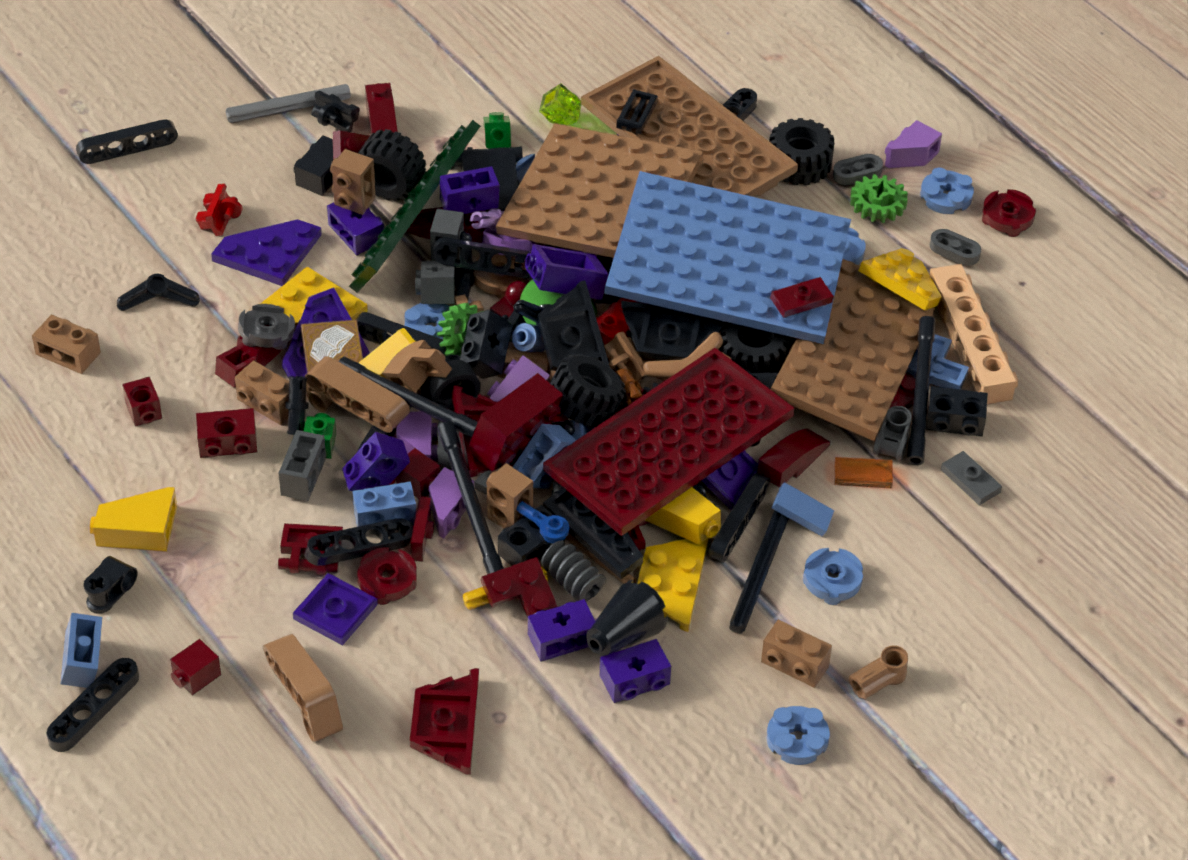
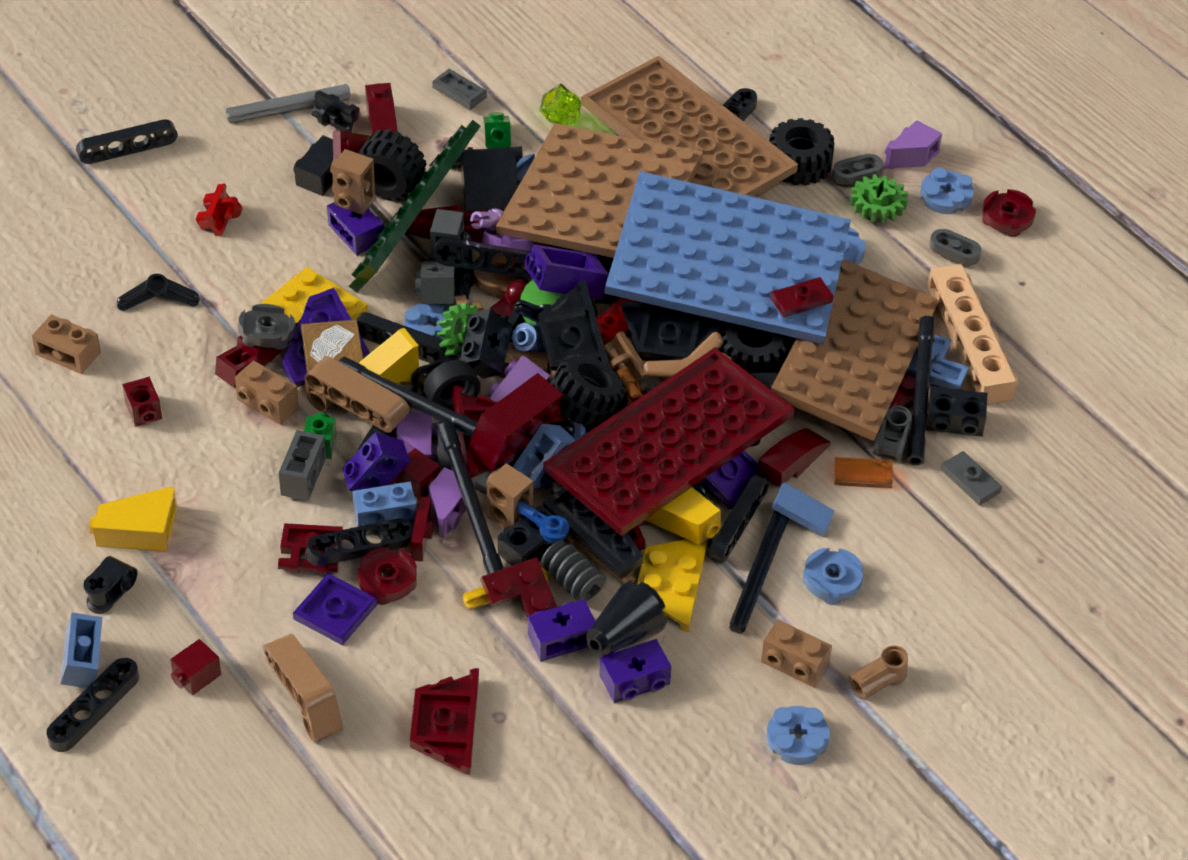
(226, 432): dark red brick -> none
(269, 251): dark purple plate -> none
(297, 404): black pin -> none
(414, 364): medium nougat brick -> none
(459, 89): none -> dark grey plate
(469, 190): dark purple brick -> none
(632, 124): black tile -> none
(904, 276): yellow plate -> none

